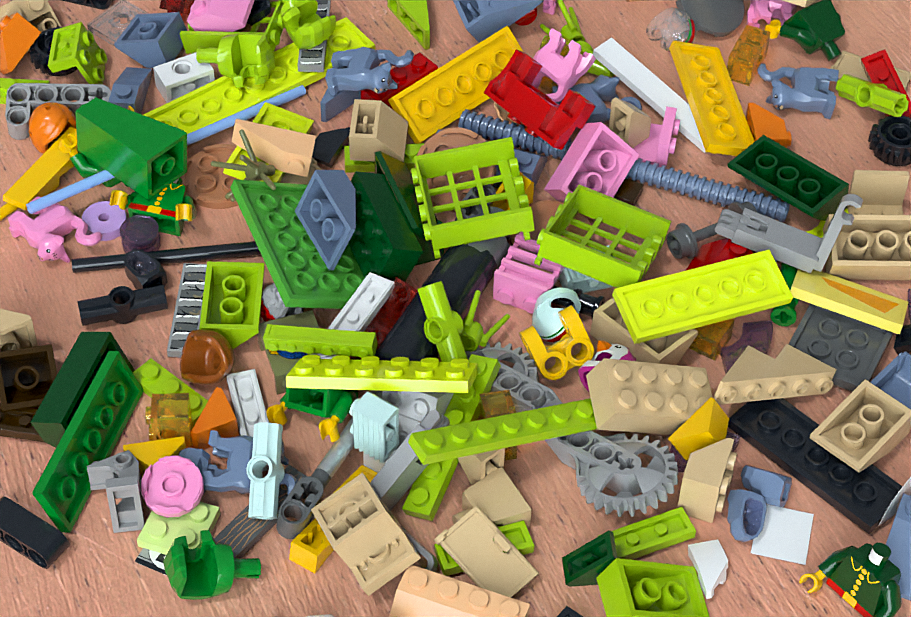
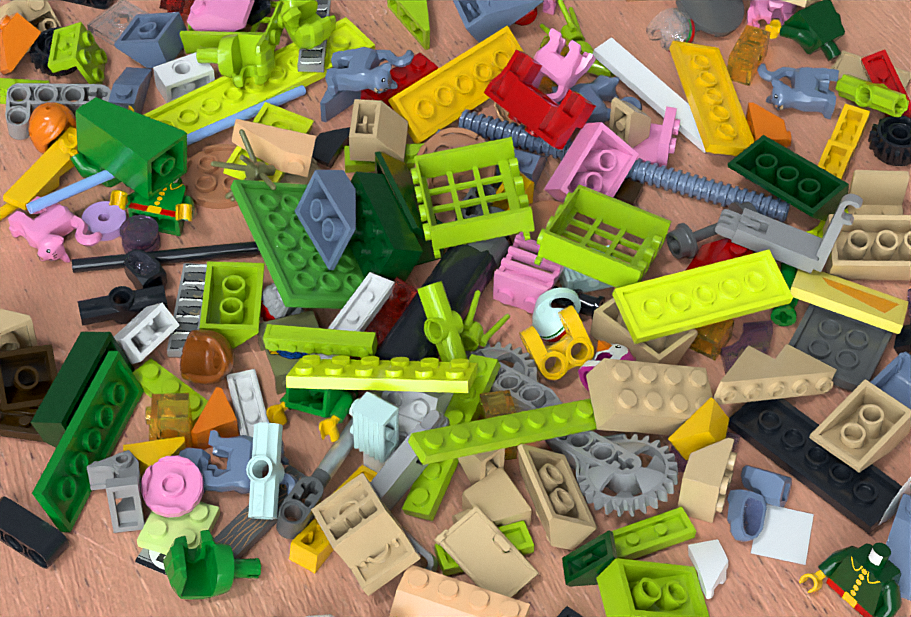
(146, 332): none -> white brick
(555, 496): none -> tan slope
(844, 140): none -> yellow slope

